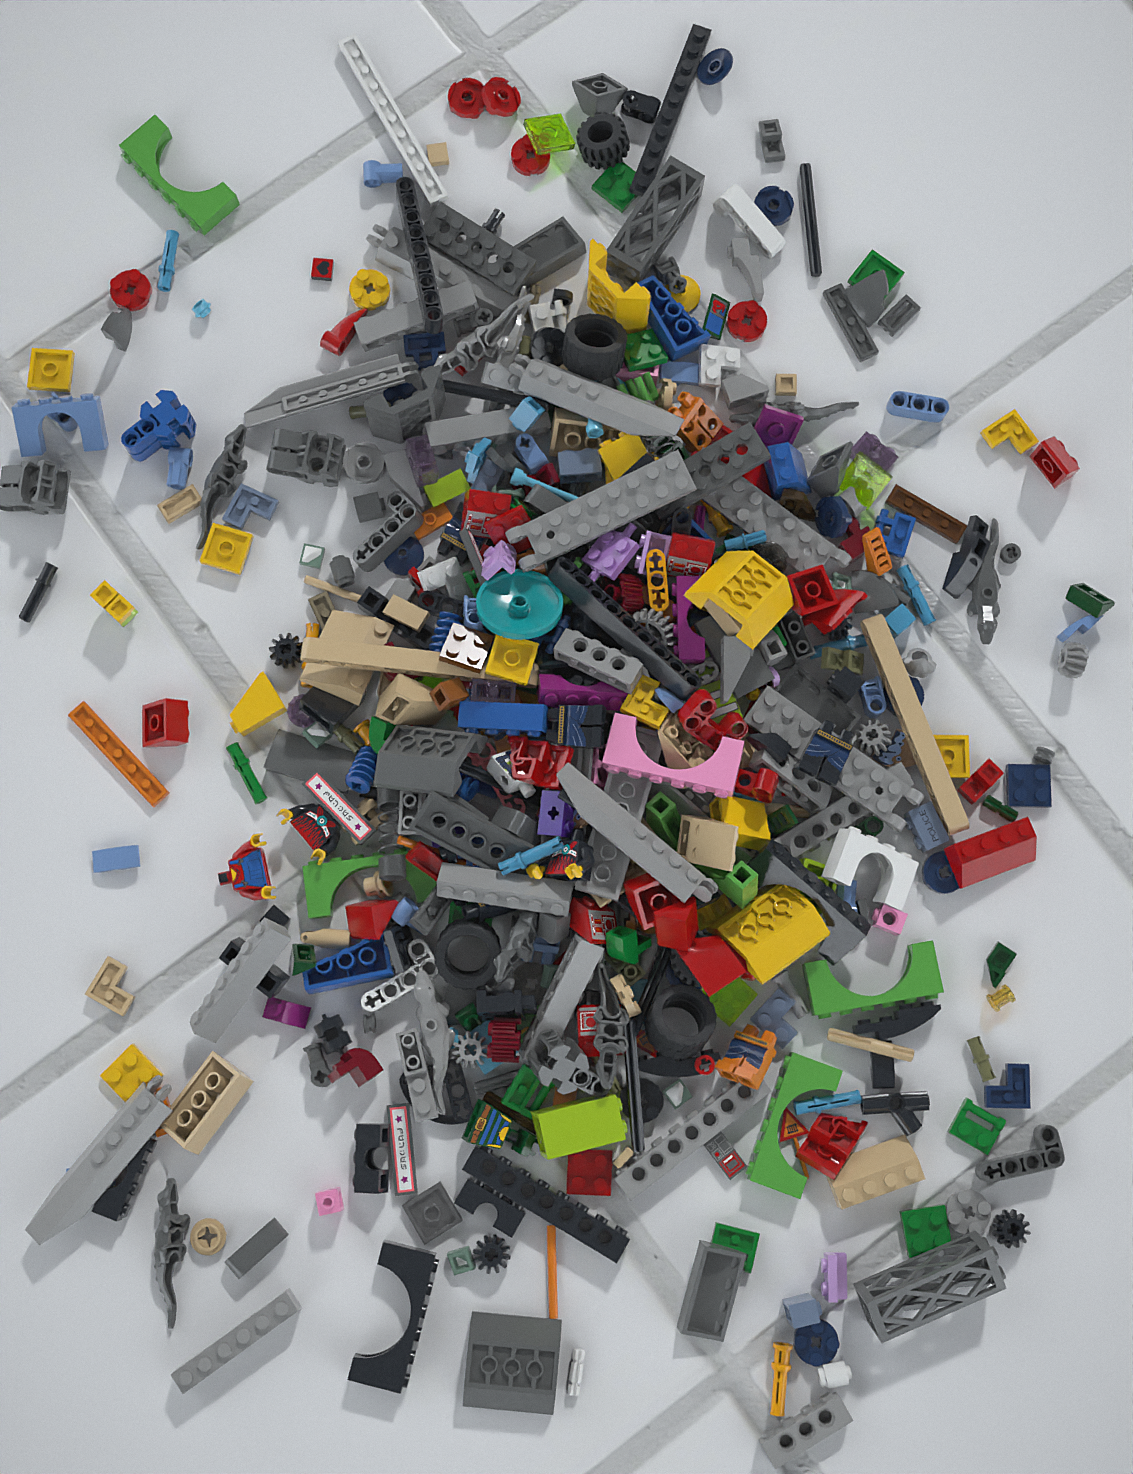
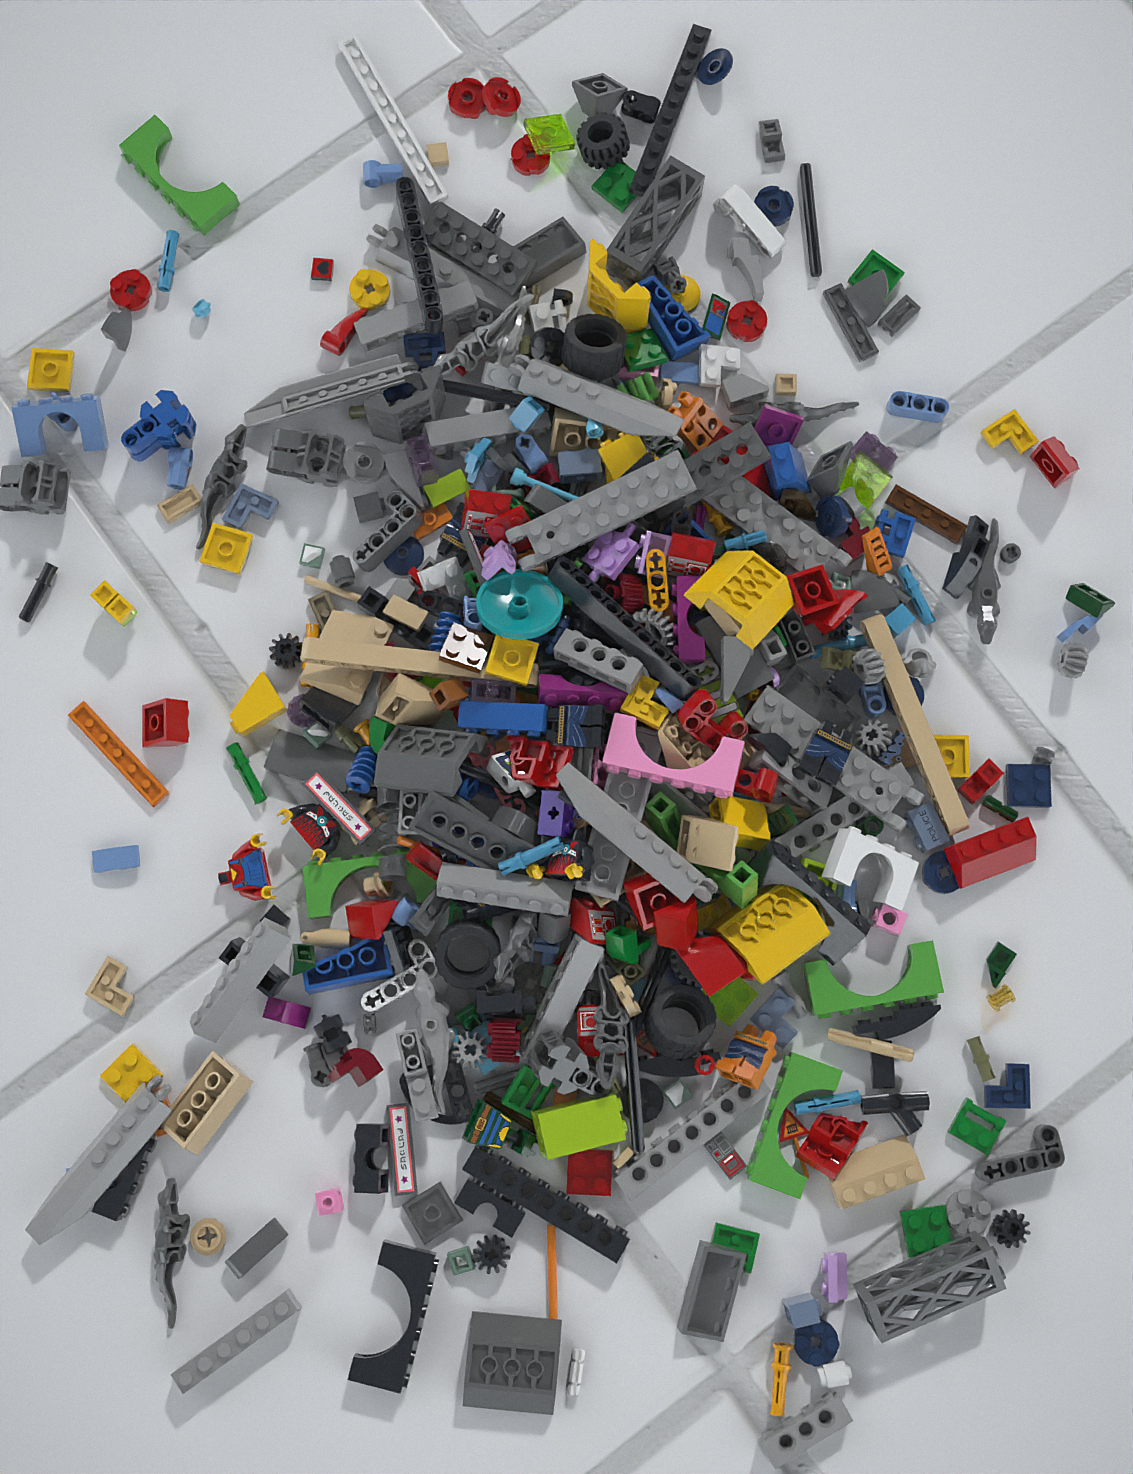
(869, 665): none -> light grey gear

